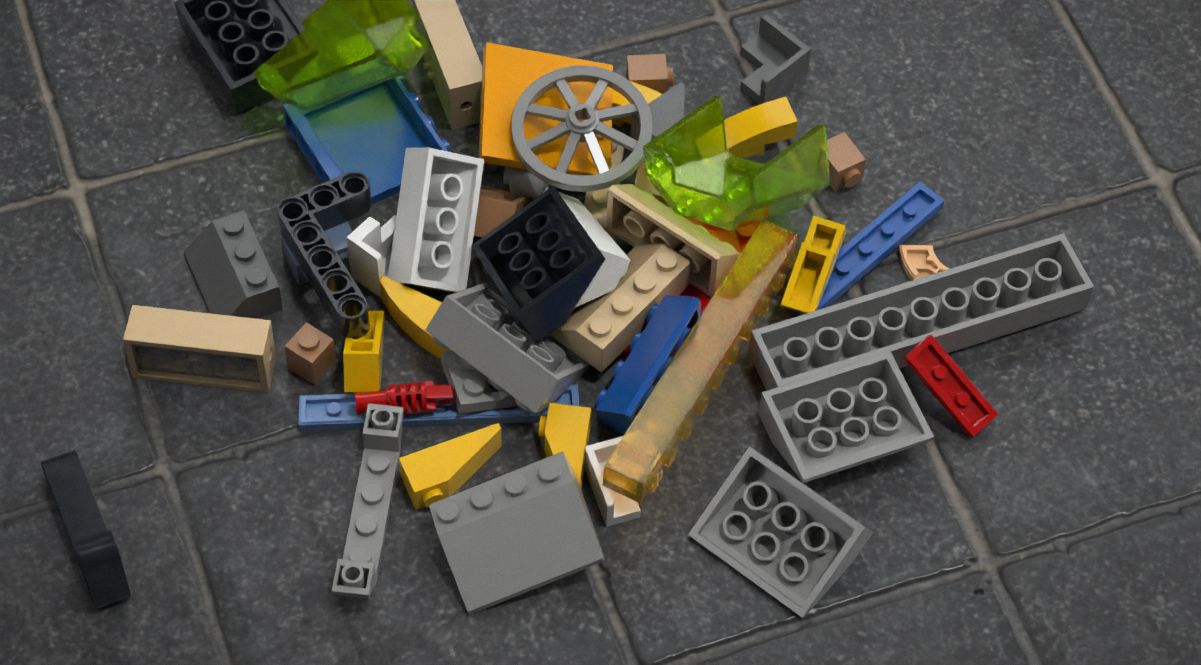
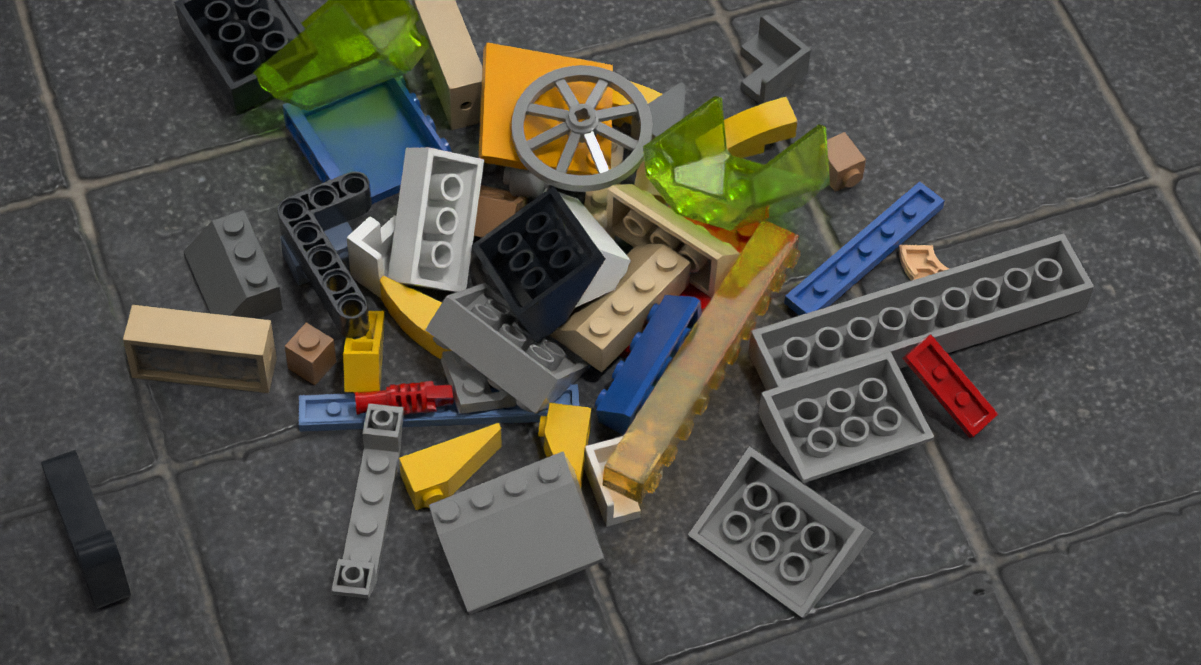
(650, 71): medium nougat brick -> none
(814, 265): yellow slope -> none

